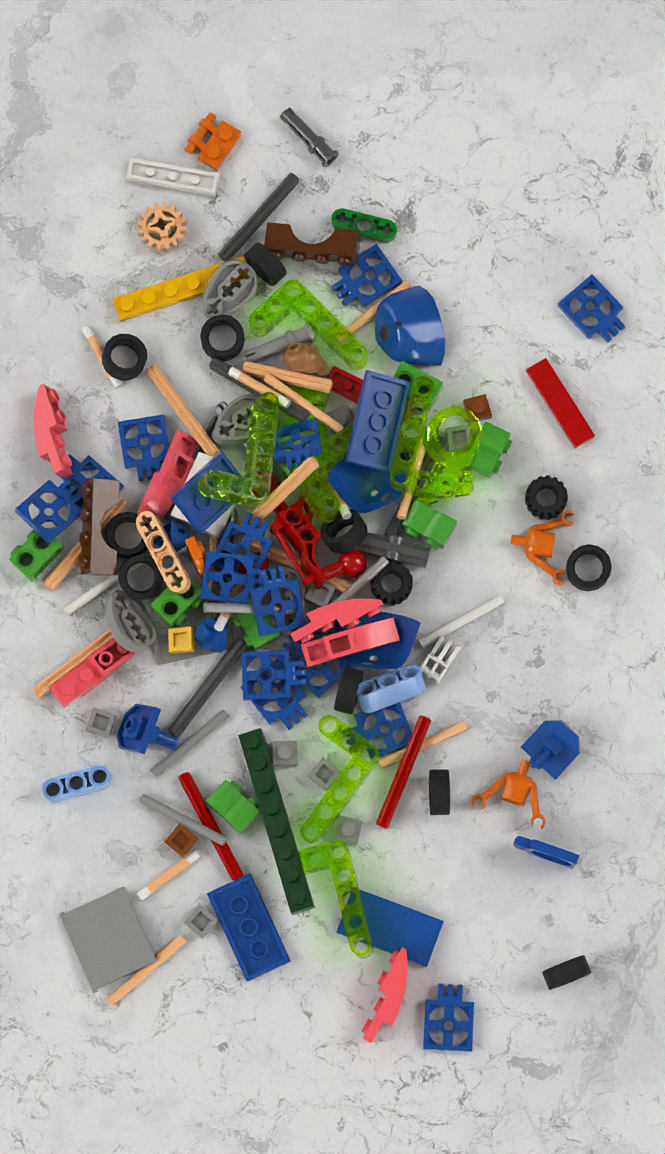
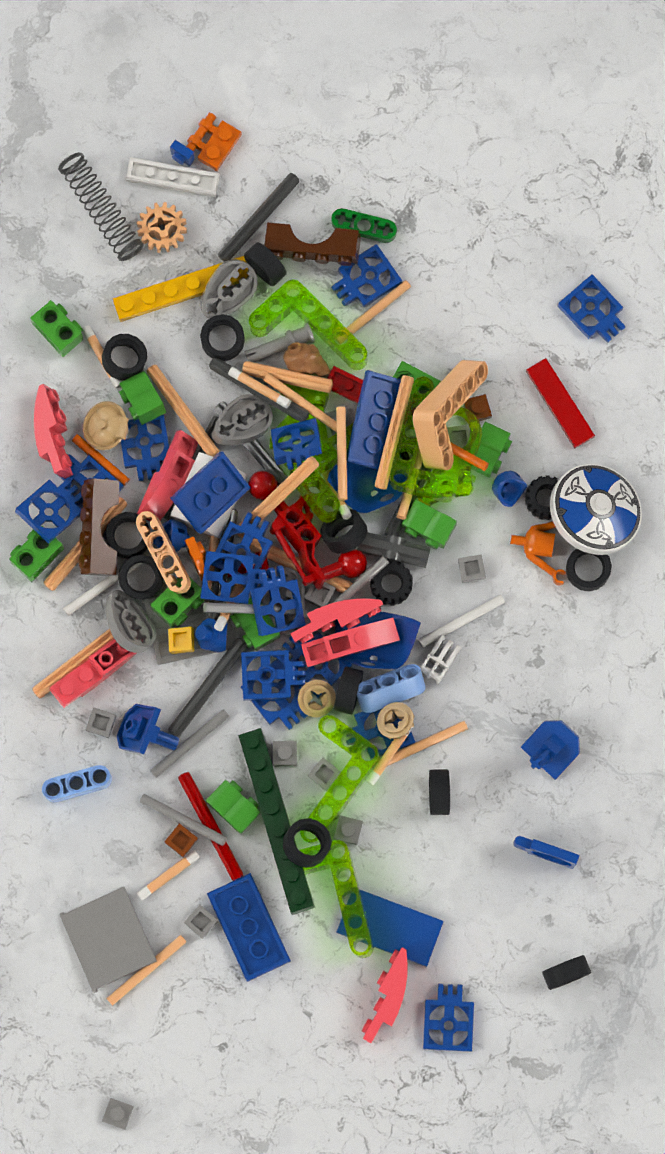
(53, 331): none -> bright green brick
(99, 458): none -> orange bar
(105, 425): none -> tan piece
(117, 1113): none -> light grey plate
(131, 245): none -> dark grey piece
(142, 398): none -> bright green brick
(181, 153): none -> blue plate
(254, 459): clear neon green beam -> none
(297, 856): none -> black tyre
(313, 708): none -> tan gear
(315, 143): dark grey pin -> none
(341, 453): none -> light nougat bar
(385, 759): none -> light nougat bar
(387, 716): none -> tan gear
(394, 432): none -> light nougat axle
(403, 771): red axle -> none
(421, 334): blue piece -> none
(440, 406): none -> light nougat beam
(468, 457): none -> orange bar
(471, 568): none -> light grey plate
(508, 487): none -> blue piece
(515, 790): orange piece -> none
(595, 509): none -> dish

